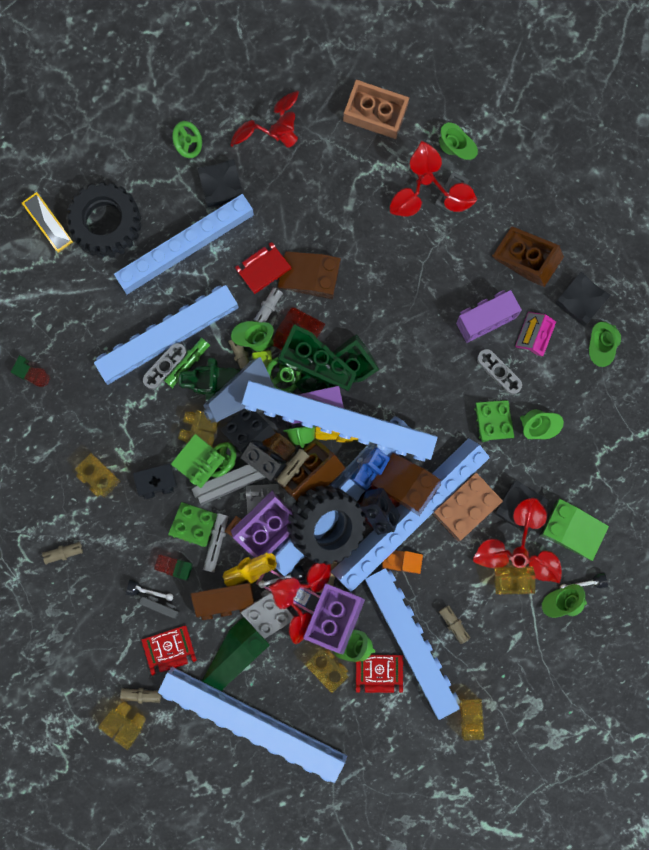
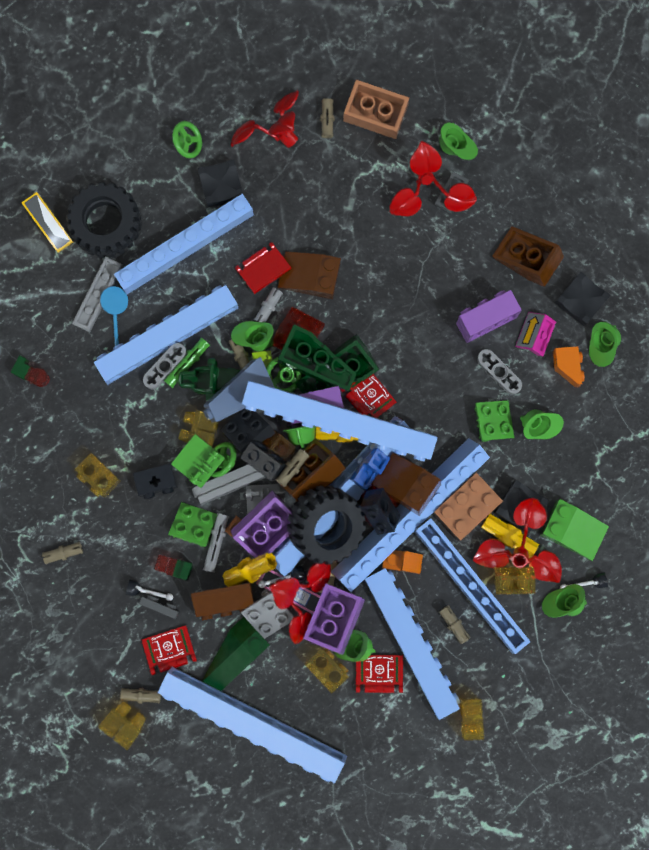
(91, 304): none -> light grey tile
(114, 302): none -> dark azure piece
(327, 130): none -> dark tan pin
(370, 397): none -> red piece
(472, 586): none -> light blue brick
(508, 534): none -> yellow piece
(567, 364): none -> orange slope

